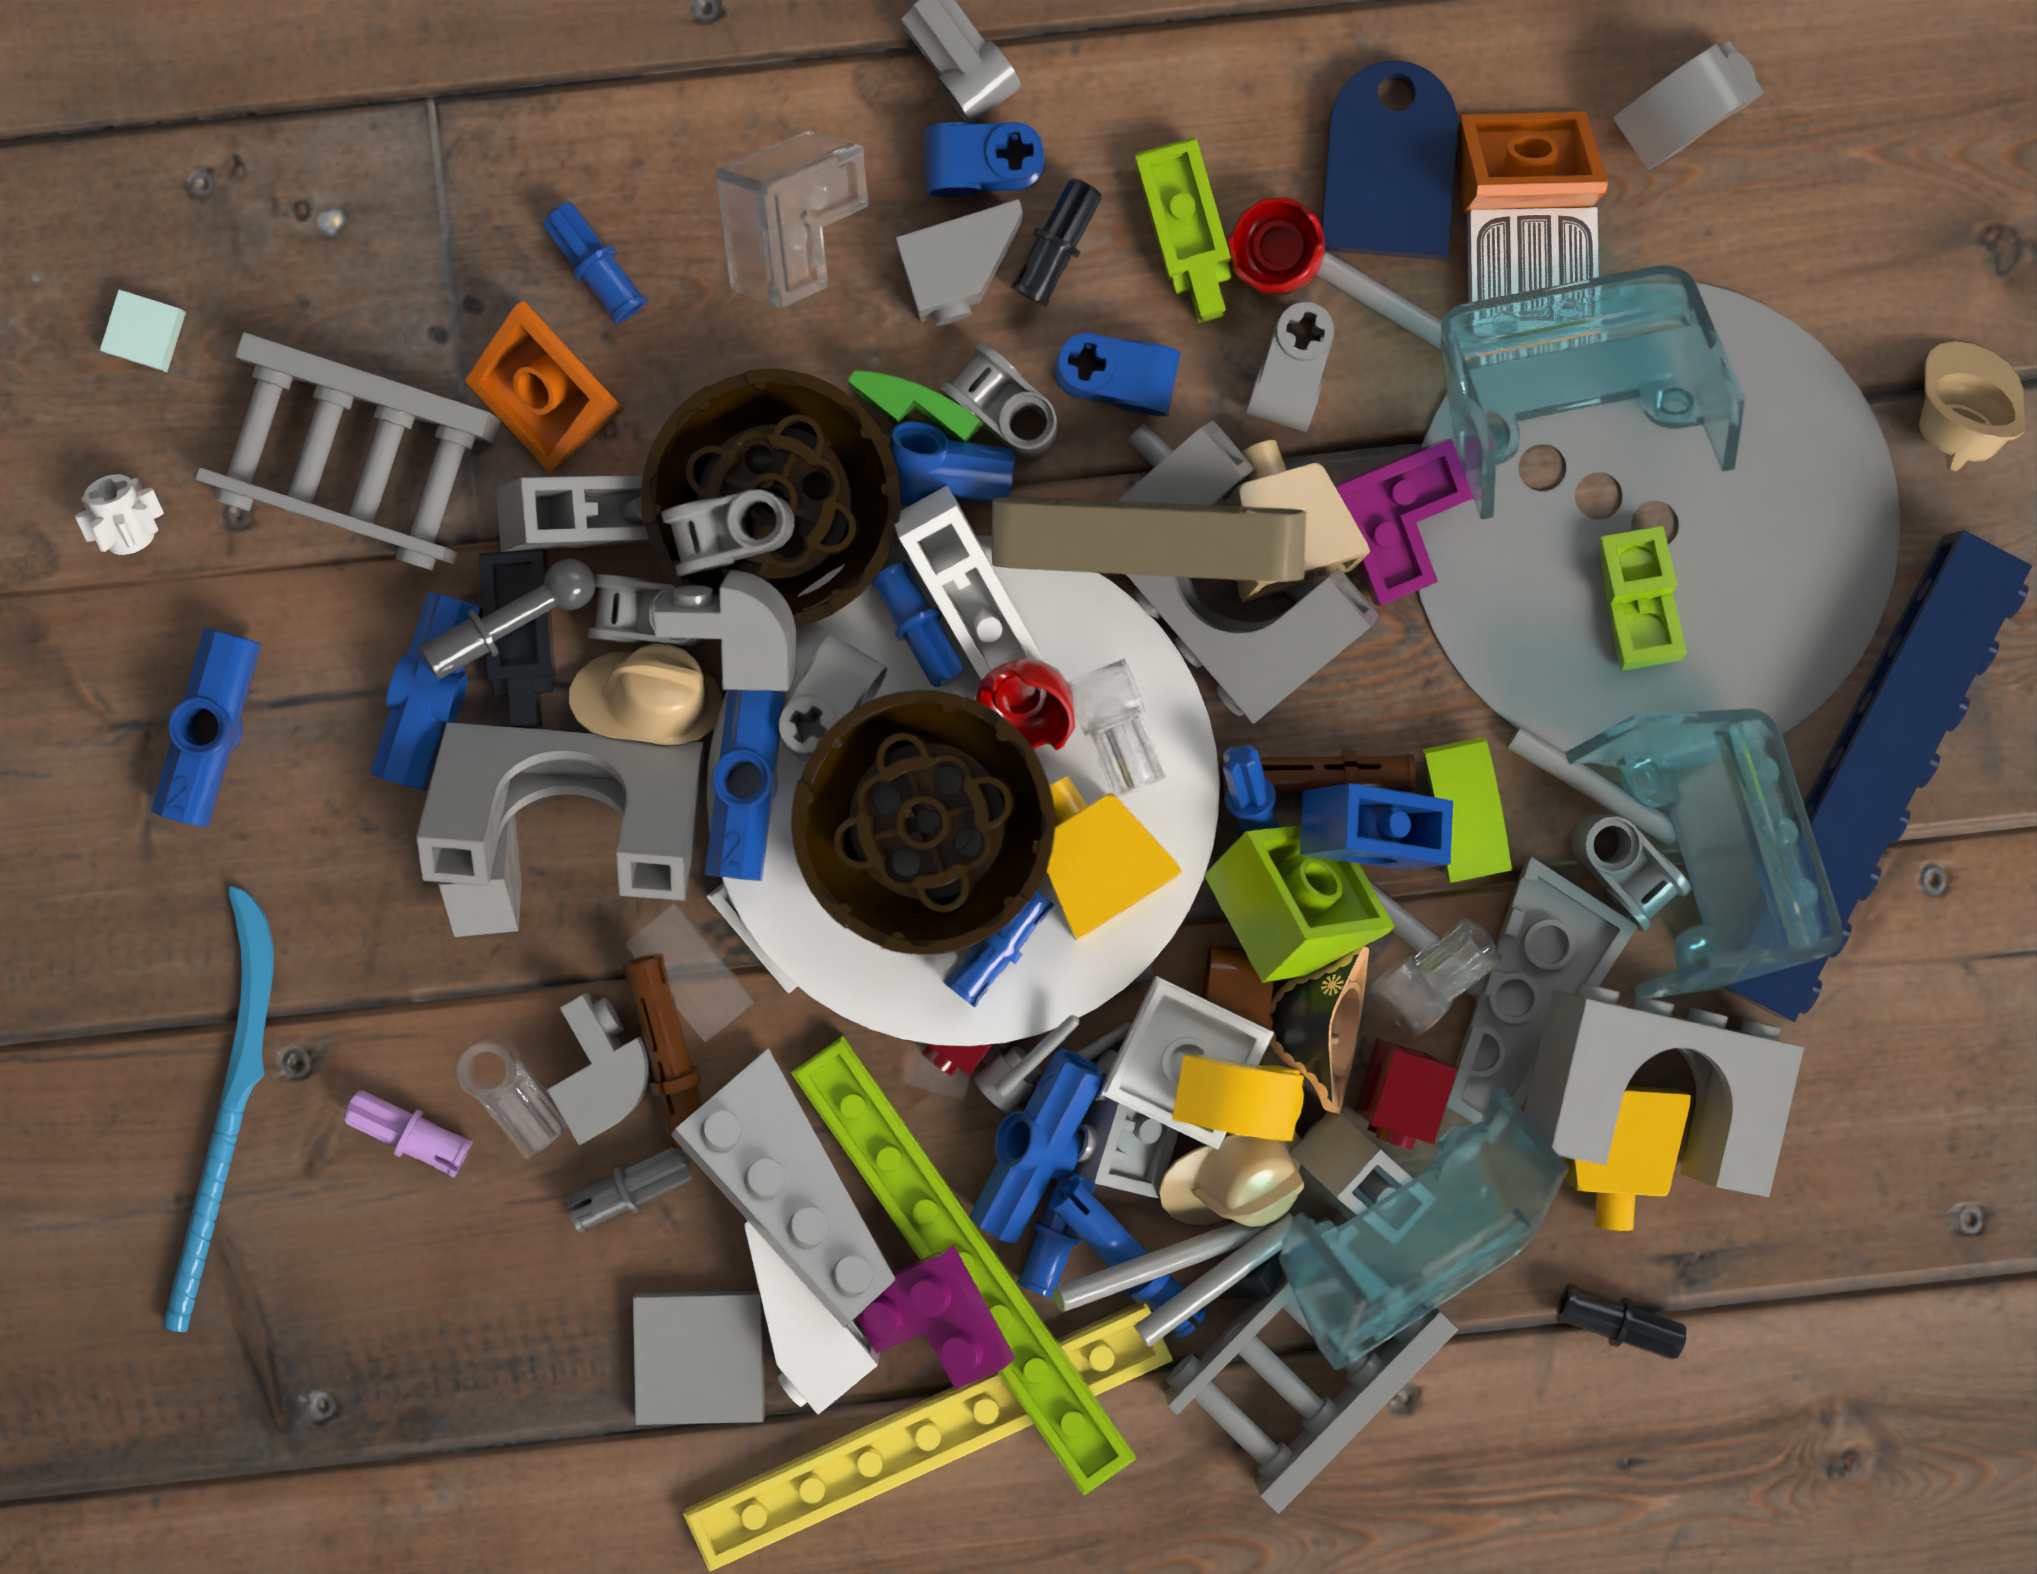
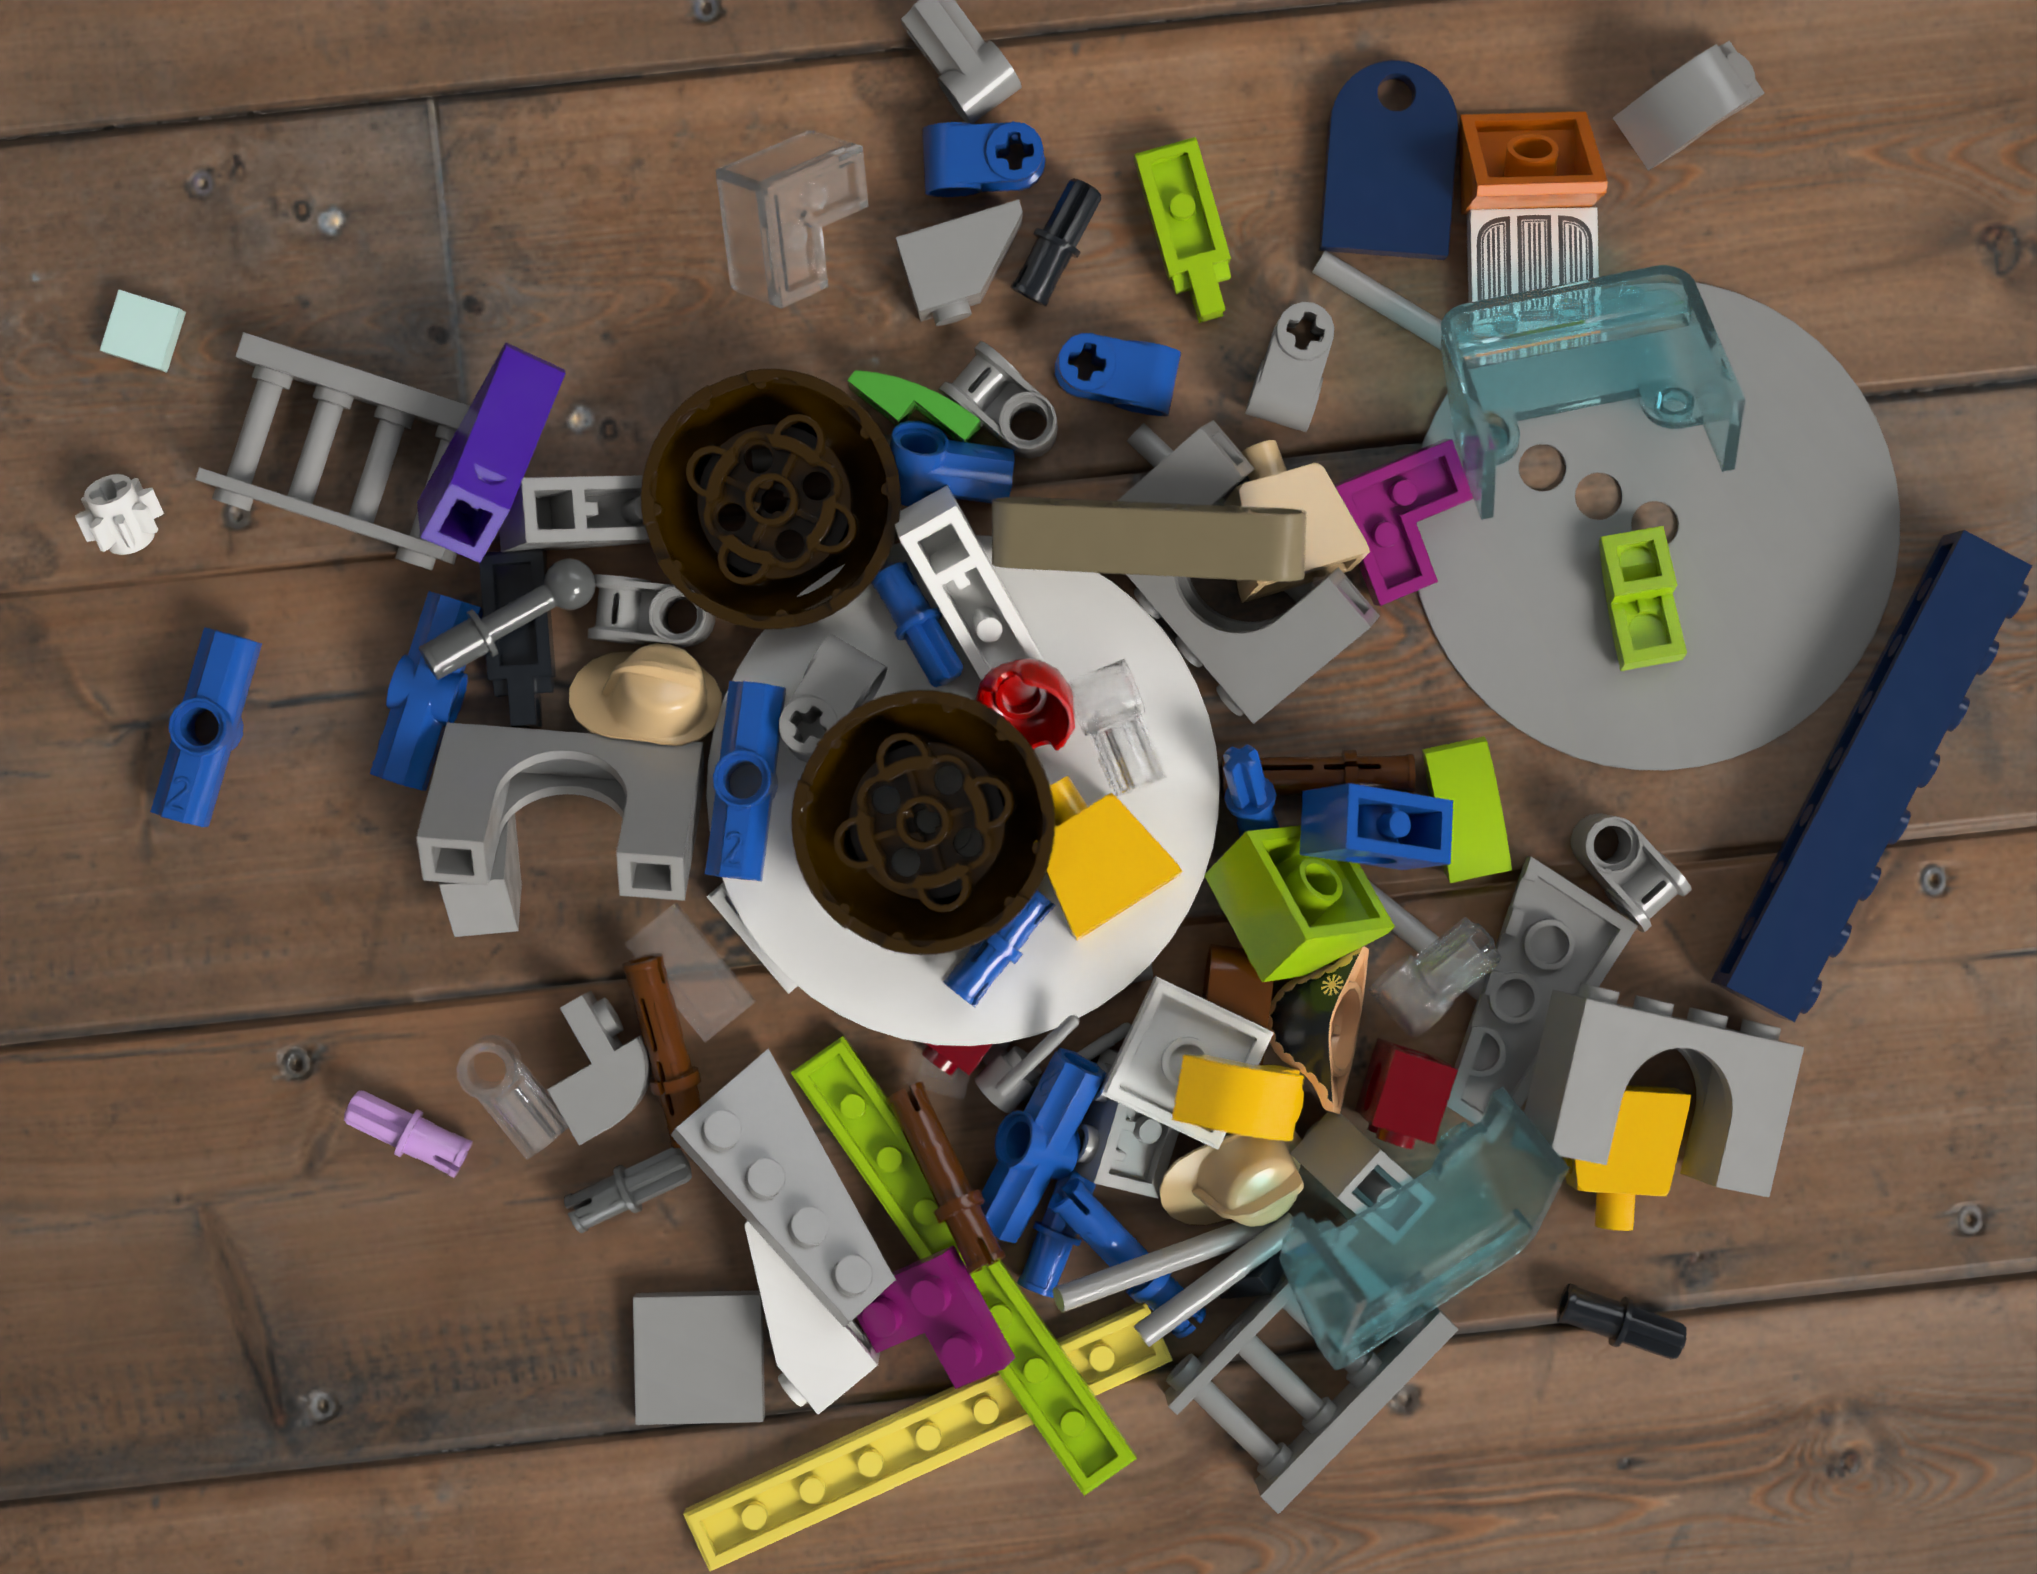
(242, 1075): dark azure piece -> none
(489, 454): none -> dark purple slope
(541, 389): orange slope -> none
(594, 262): blue axle -> none
(715, 530): light grey piece -> none
(749, 620): light grey brick -> none
(955, 1199): none -> reddish brown pin
(1277, 246): red hair -> none
(1591, 785): light grey bar -> none
(1739, 837): clear light blue windscreen -> none
(1970, 403): tan piece -> none

